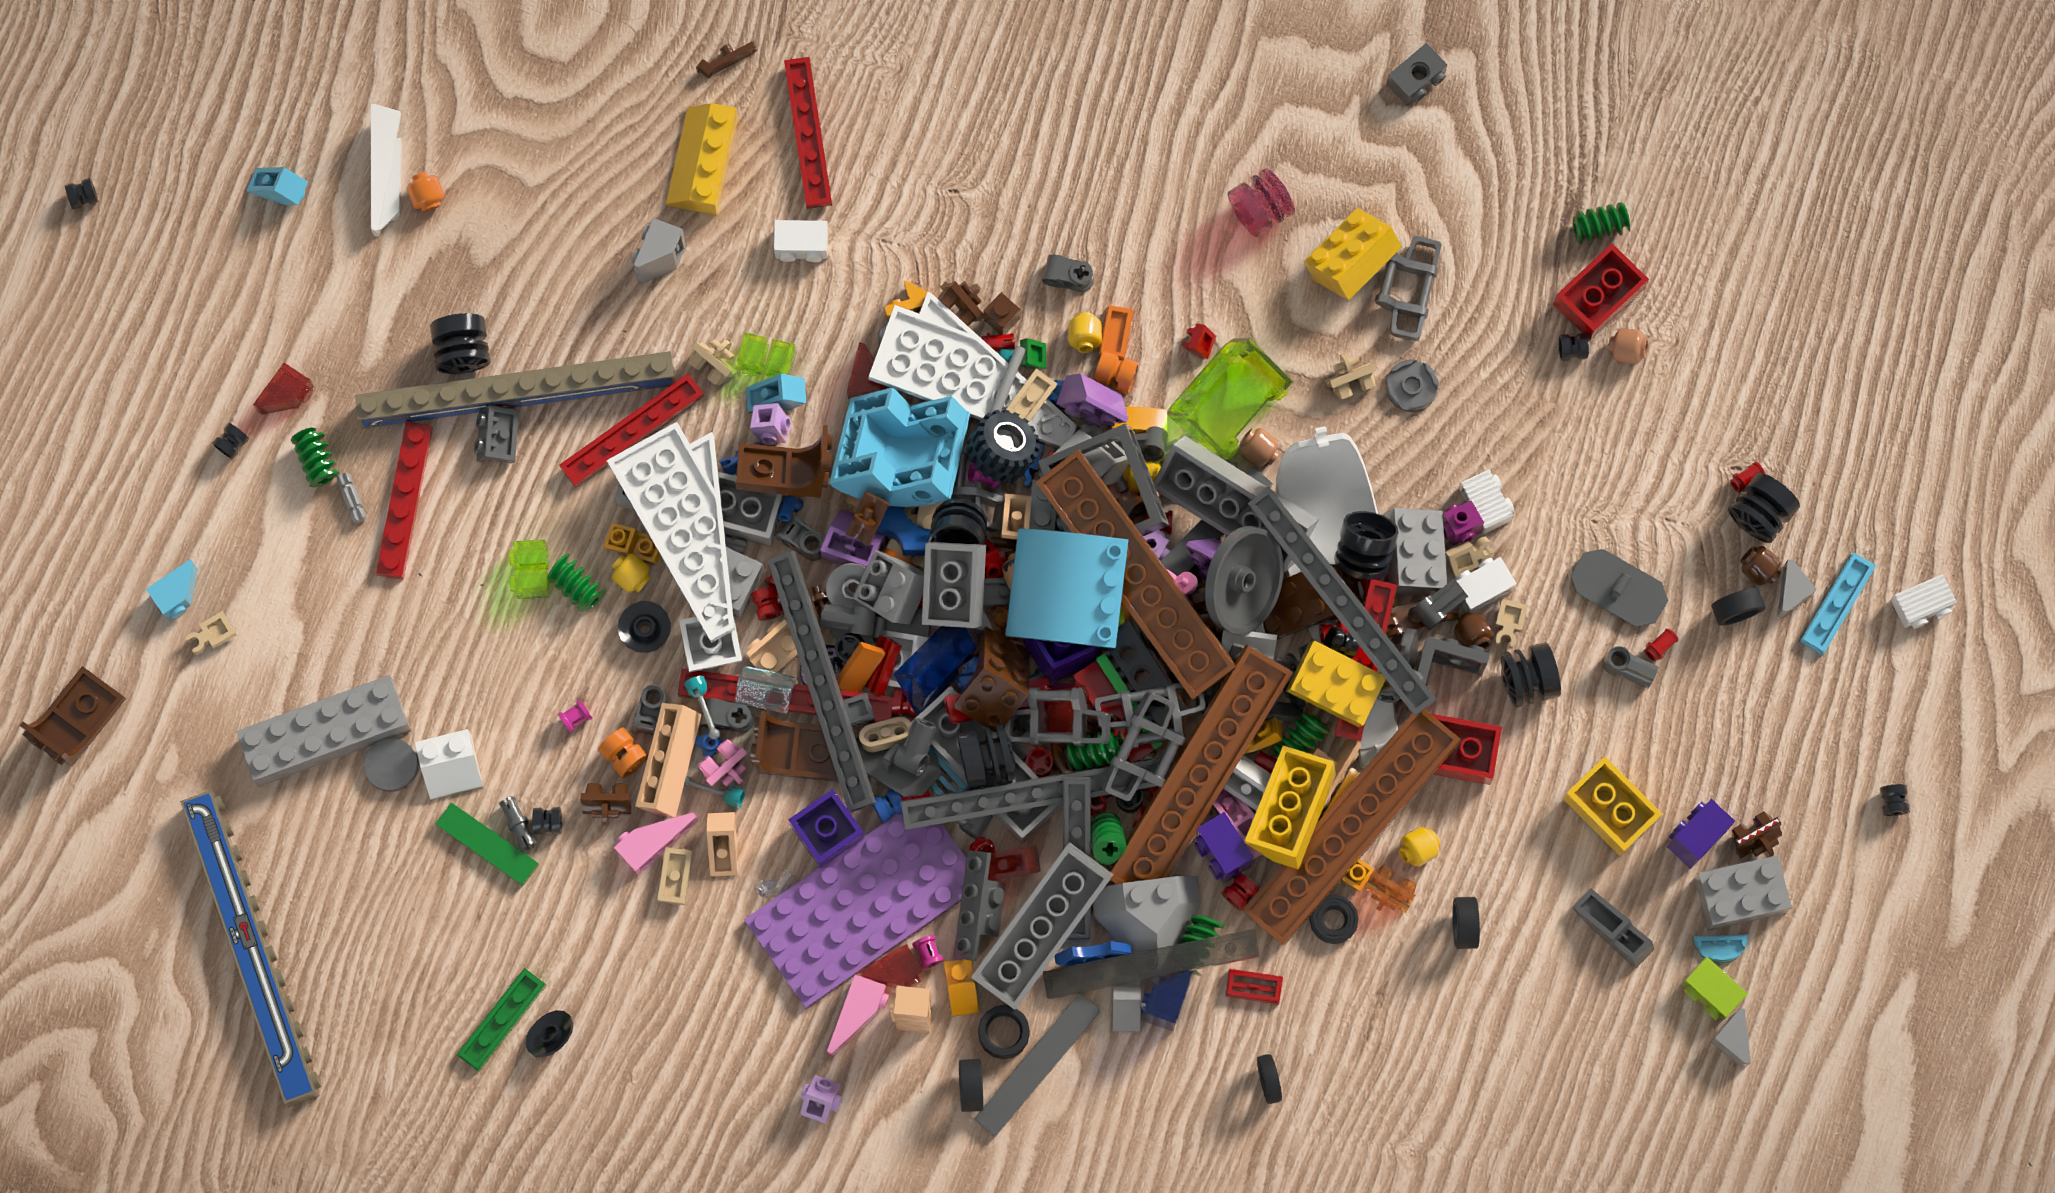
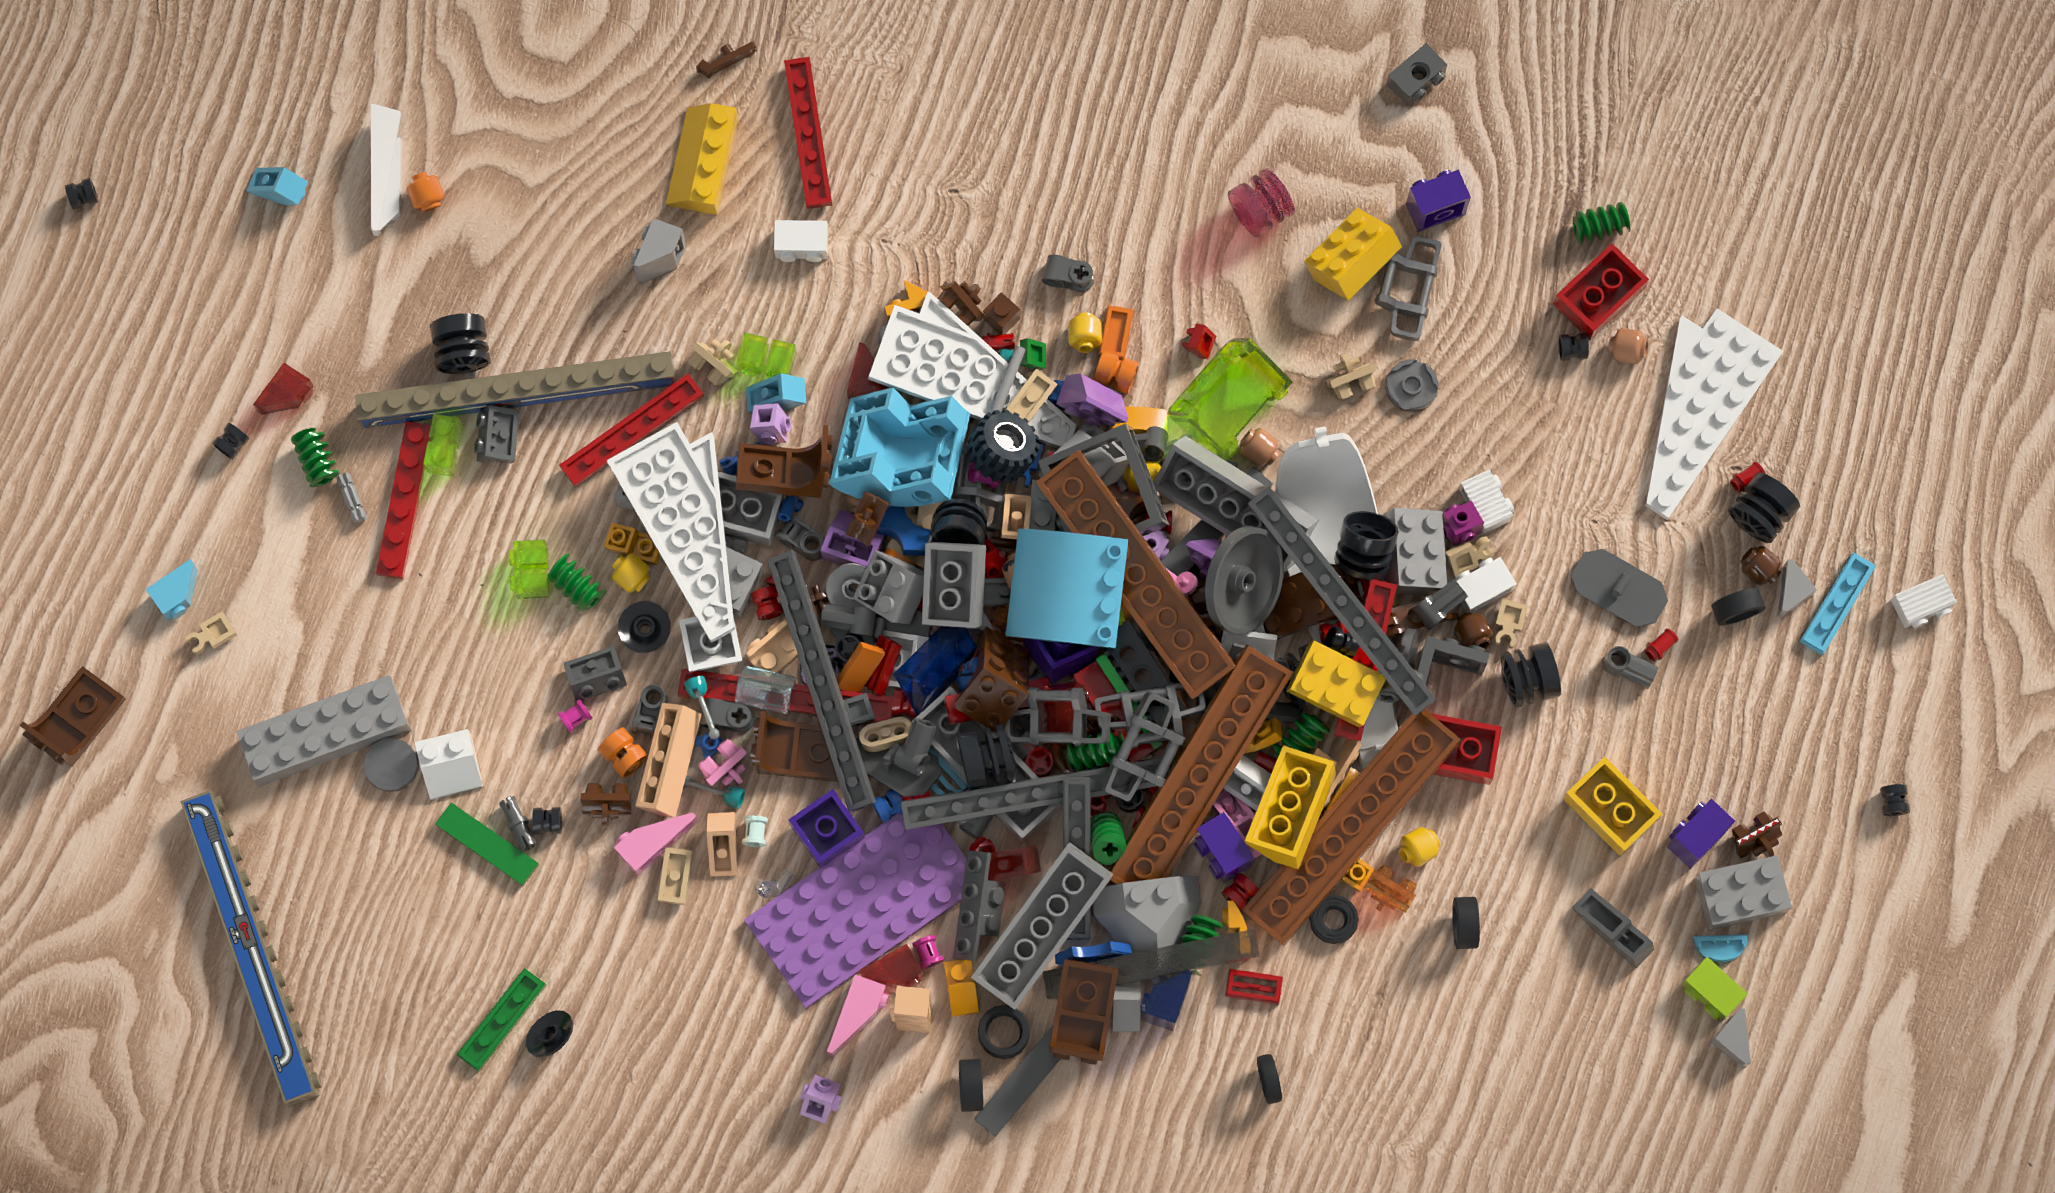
(440, 455): none -> clear neon green piece
(595, 674): none -> dark grey bracket
(754, 831): none -> light aqua bush
(1083, 1011): none -> reddish brown bracket
(1233, 918): none -> light orange slope
(1438, 200): none -> dark purple brick
(1706, 391): none -> white wing

